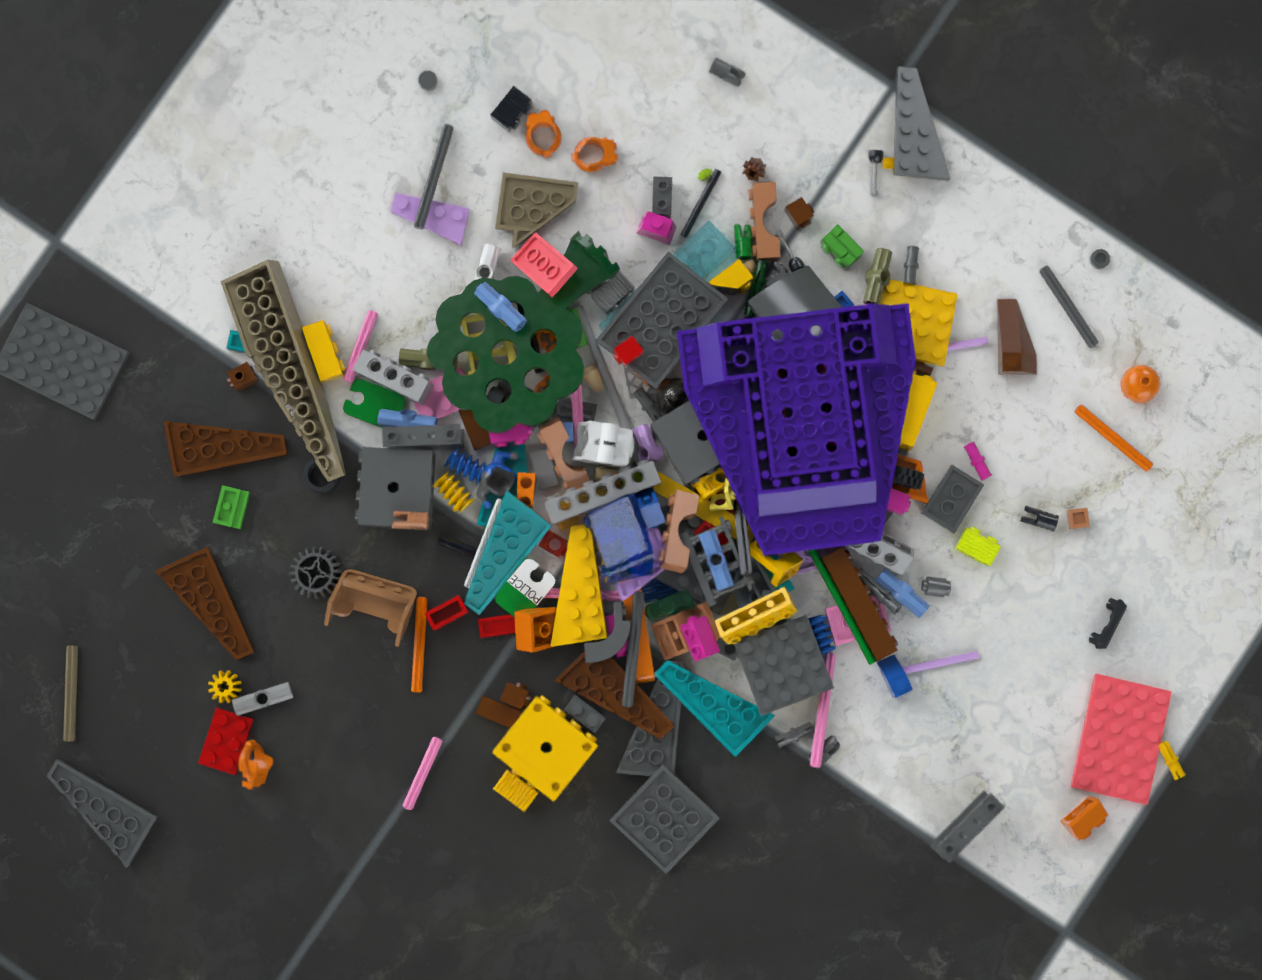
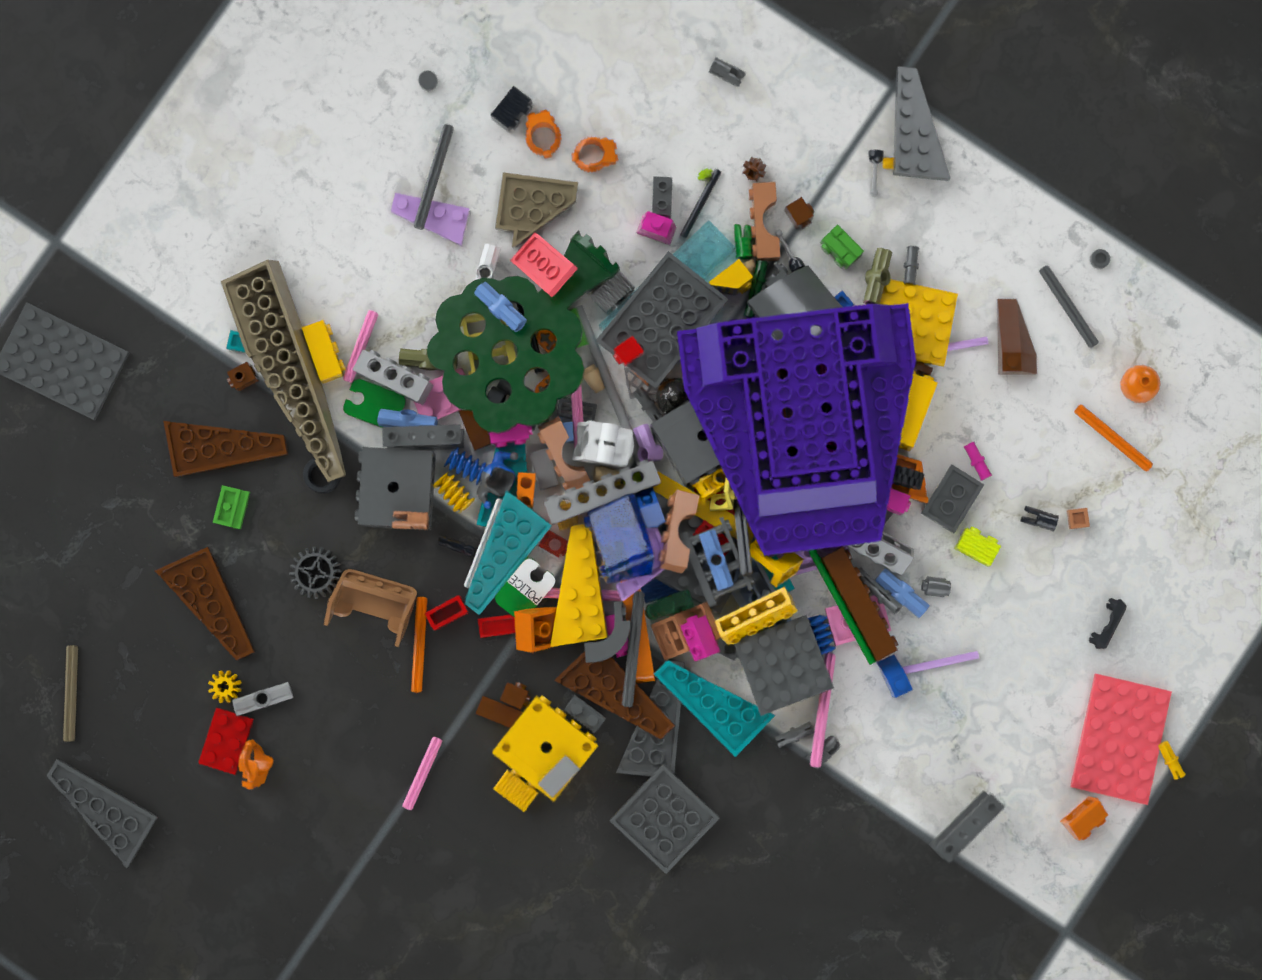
(558, 776): none -> light grey tile

